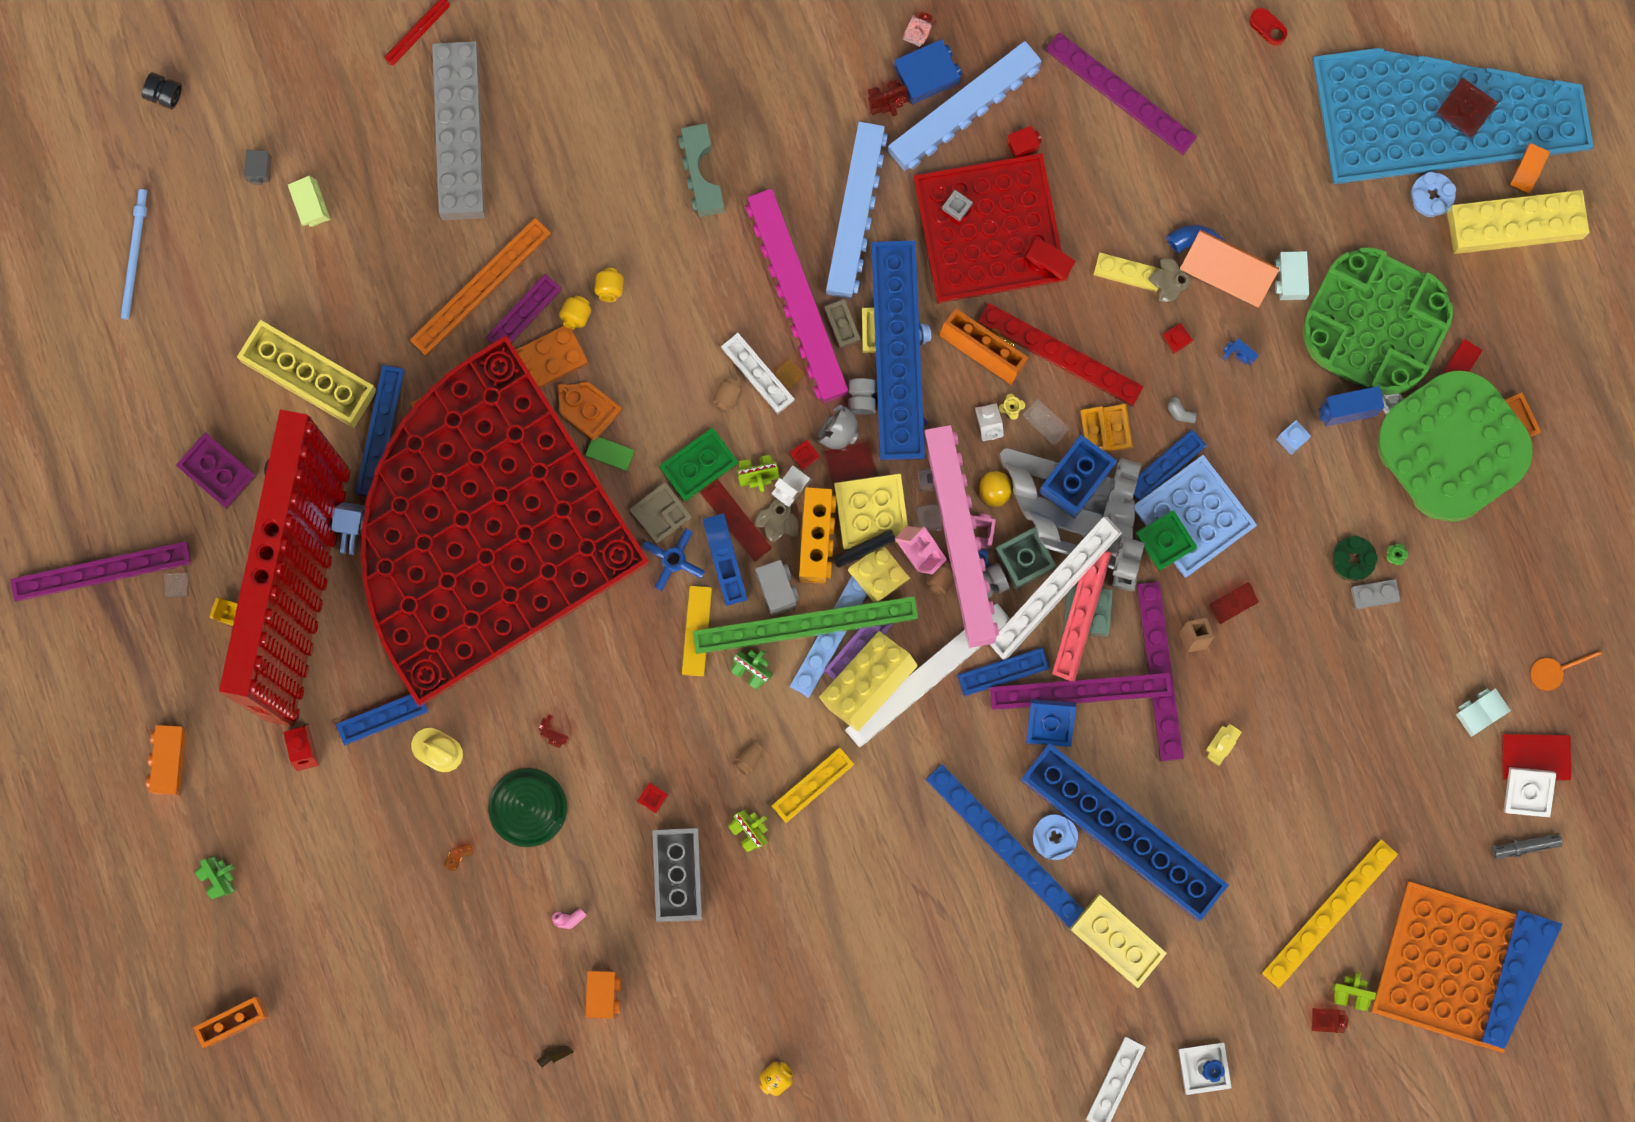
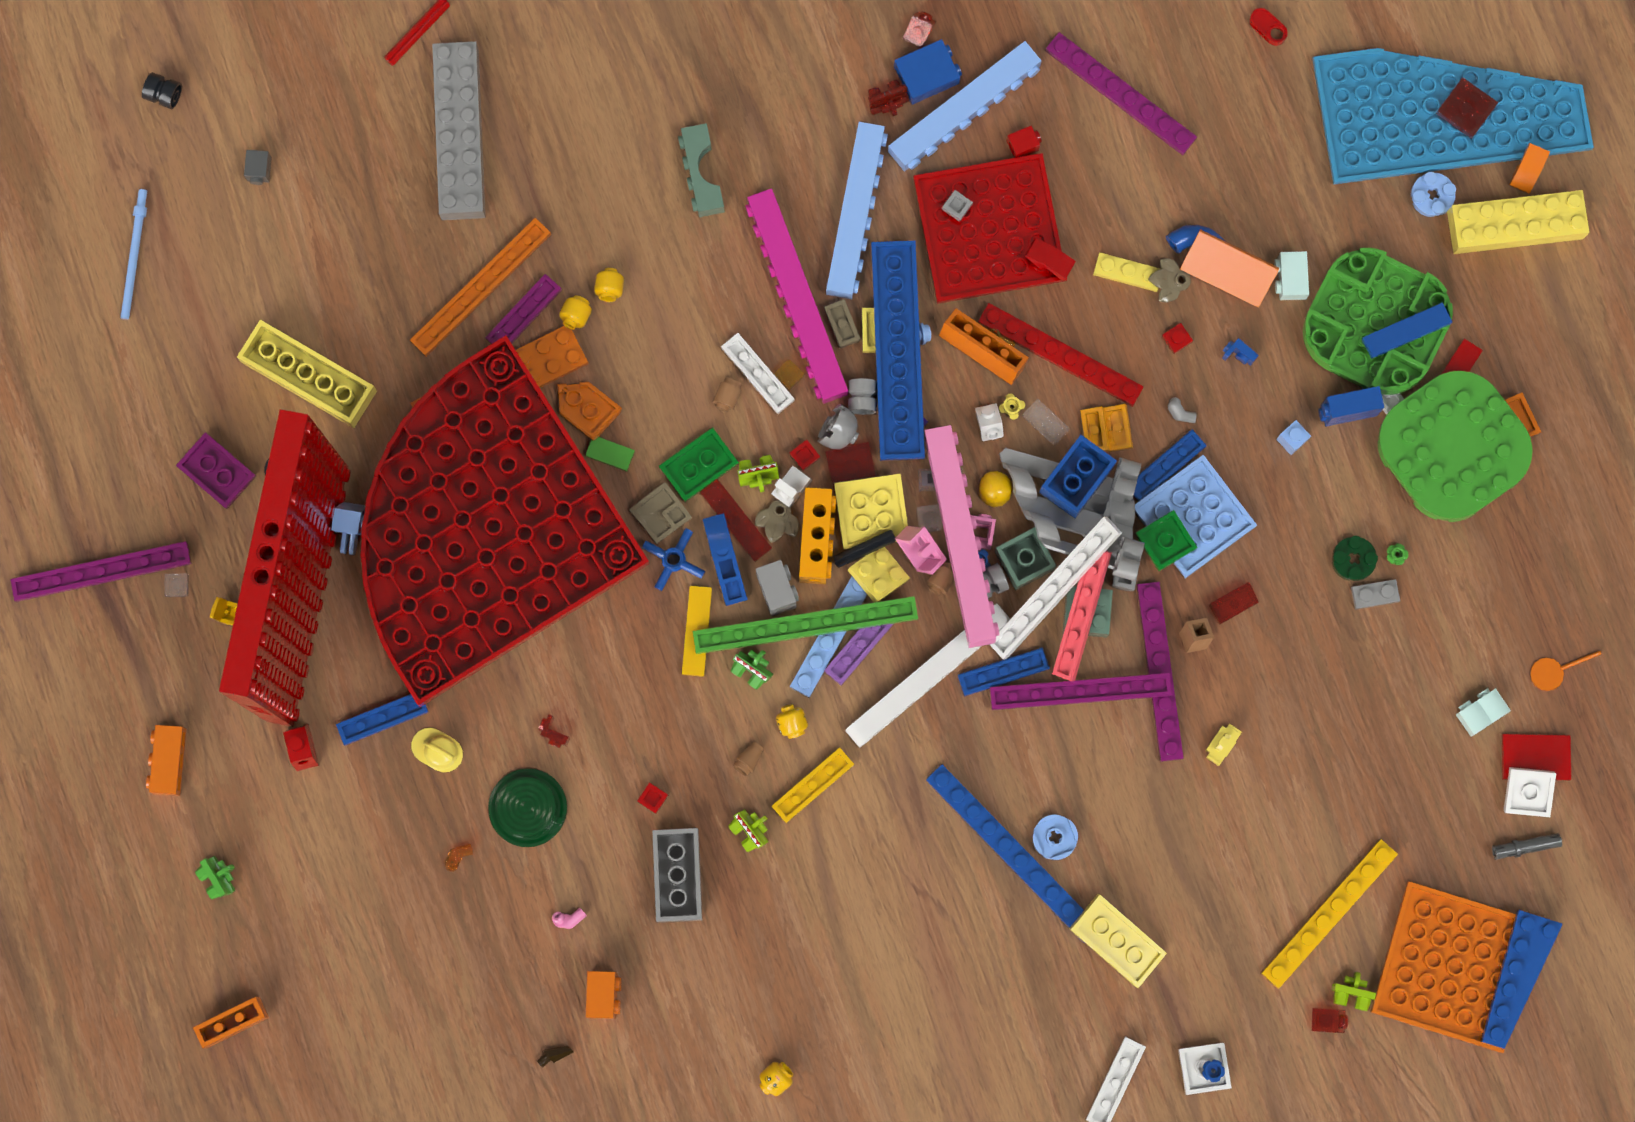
(309, 201): yellowish green hinge -> none
(380, 424): blue plate -> none
(792, 721): none -> yellow head
(868, 681): light yellow brick -> none
(1051, 723): blue plate -> none
(1124, 832): blue brick -> none
(1407, 330): none -> blue tile

